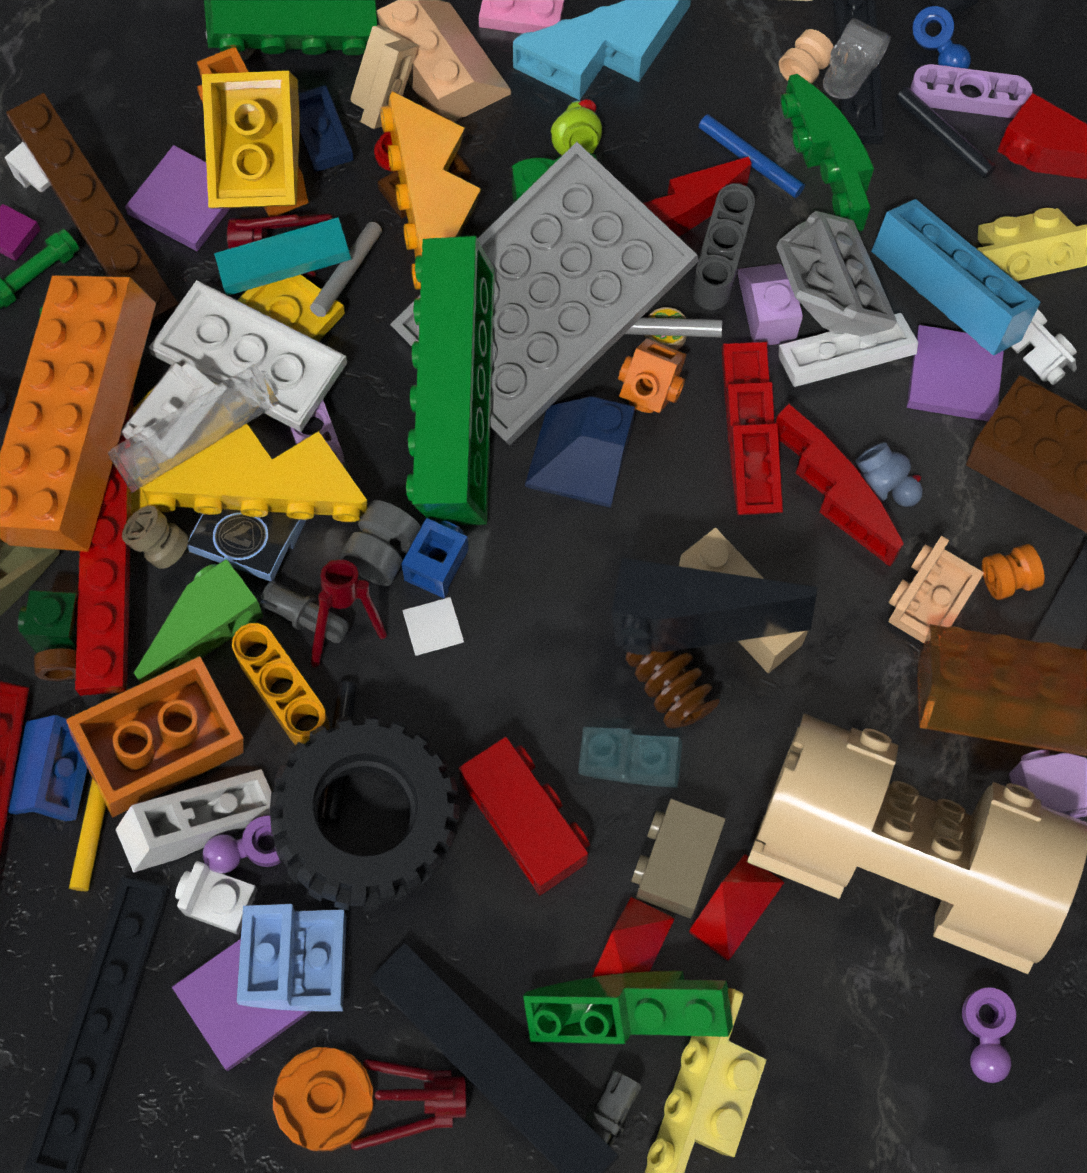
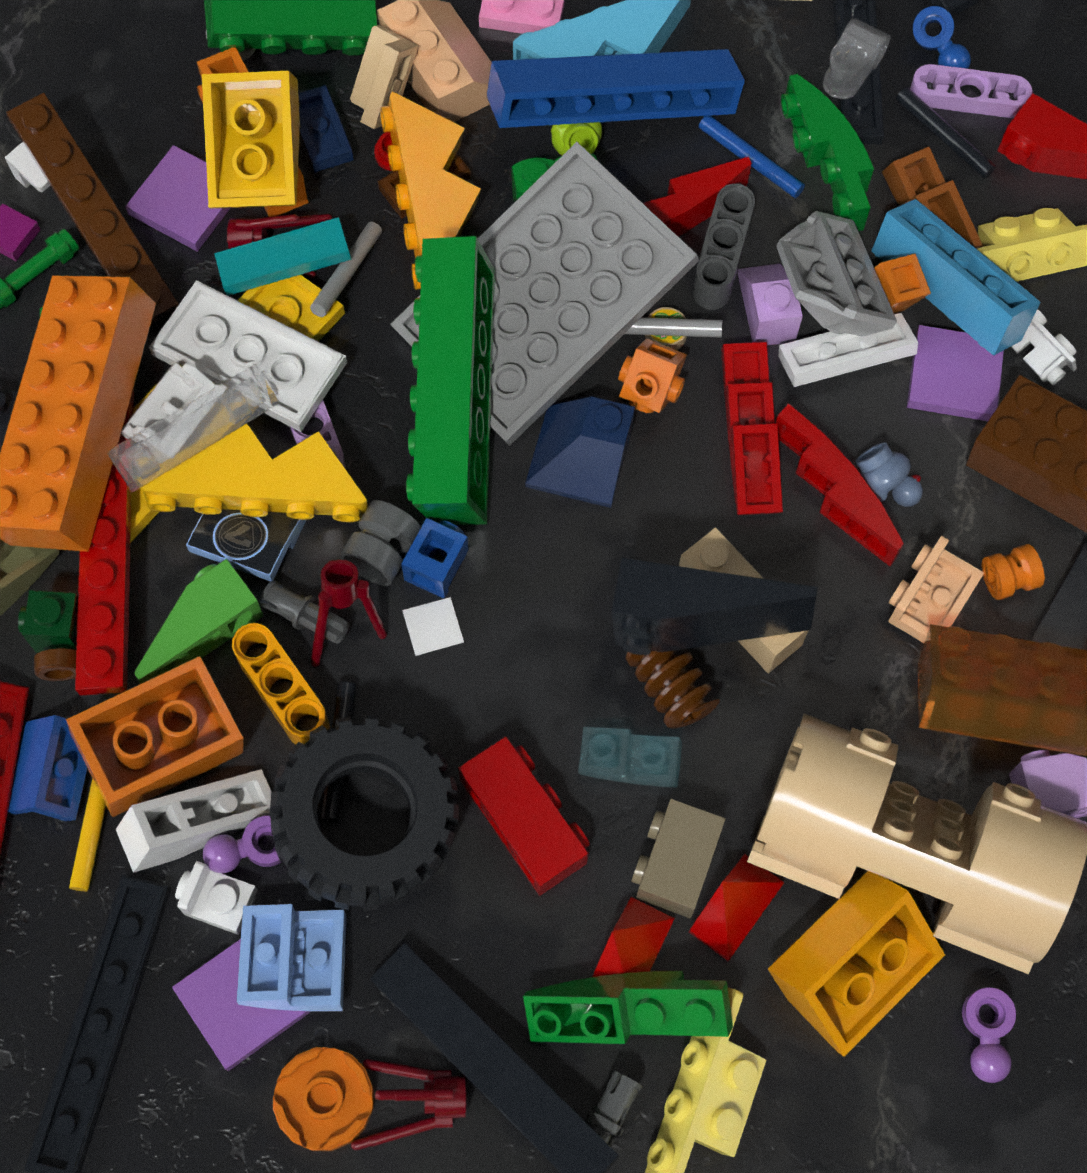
(159, 541): dark tan wheel -> none
(613, 88): none -> blue brick
(808, 56): light nougat wheel -> none
(857, 961): none -> light orange slope
(902, 282): none -> orange brick
(921, 179): none -> dark orange slope

